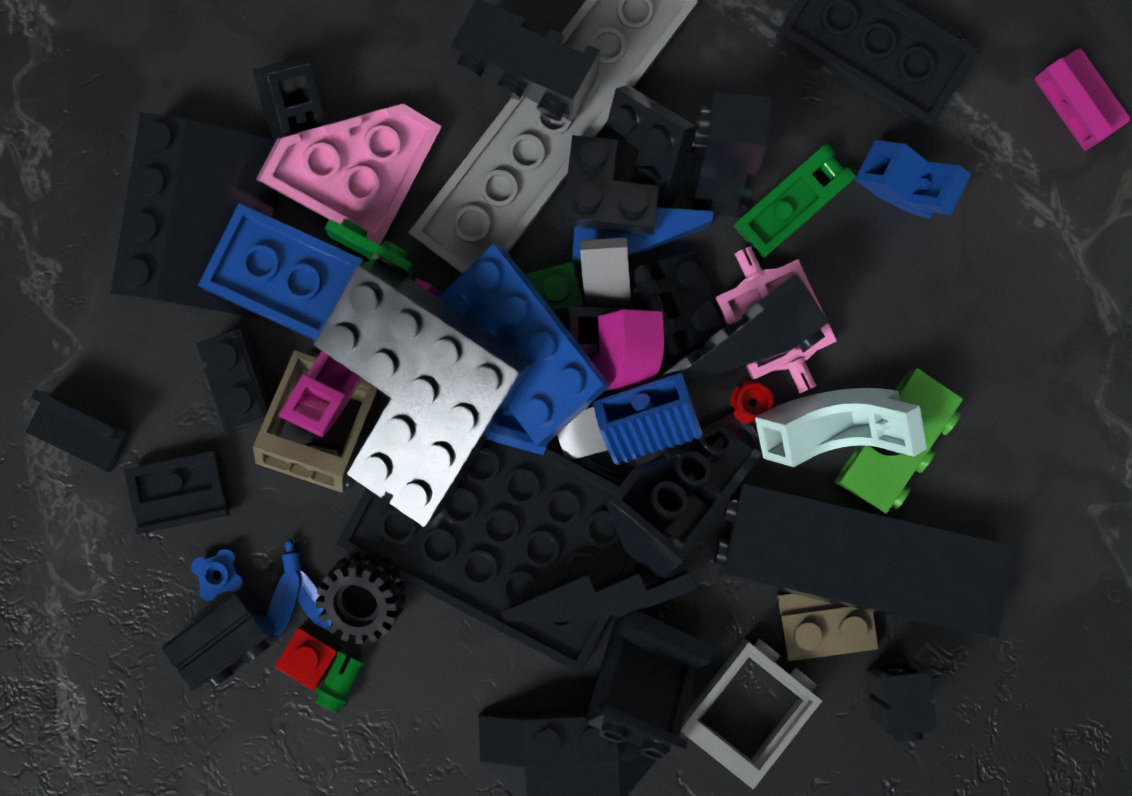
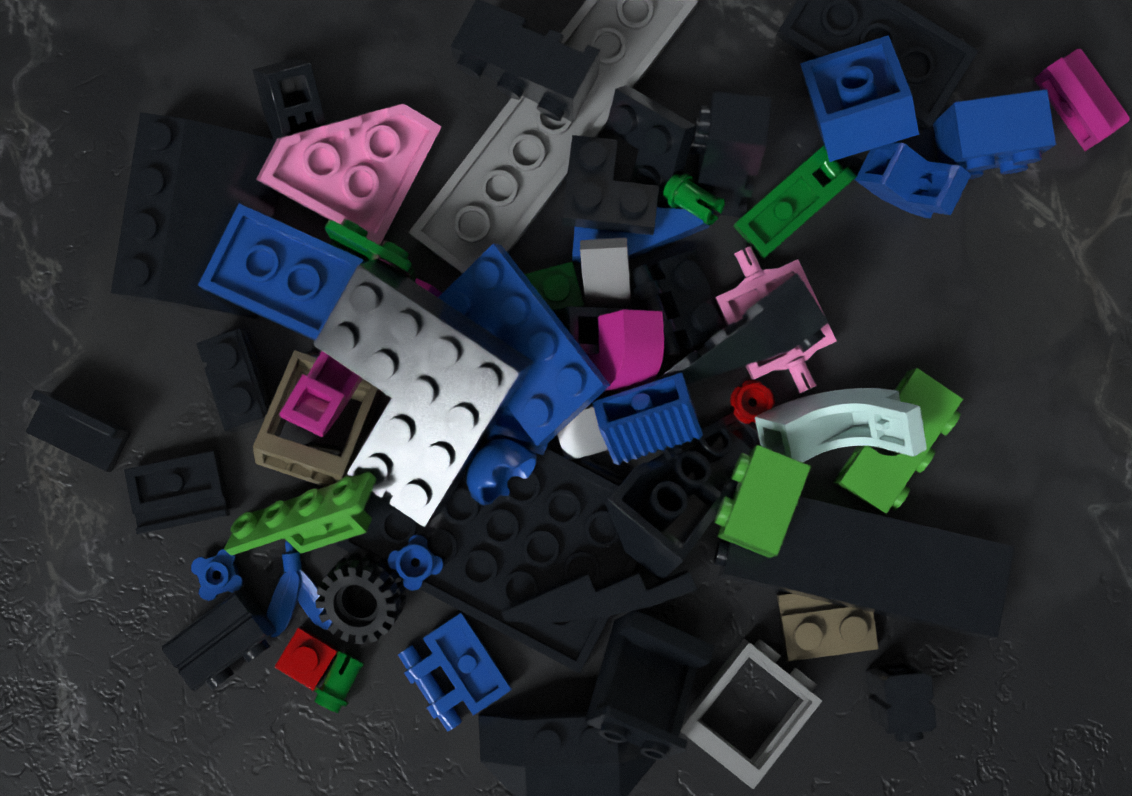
(307, 520): none -> bright green bracket
(402, 560): none -> blue plate
(467, 665): none -> blue plate
(494, 467): none -> blue hair
(684, 193): none -> green pin
(762, 500): none -> bright green brick
(860, 98): none -> blue slope
(995, 133): none -> blue brick

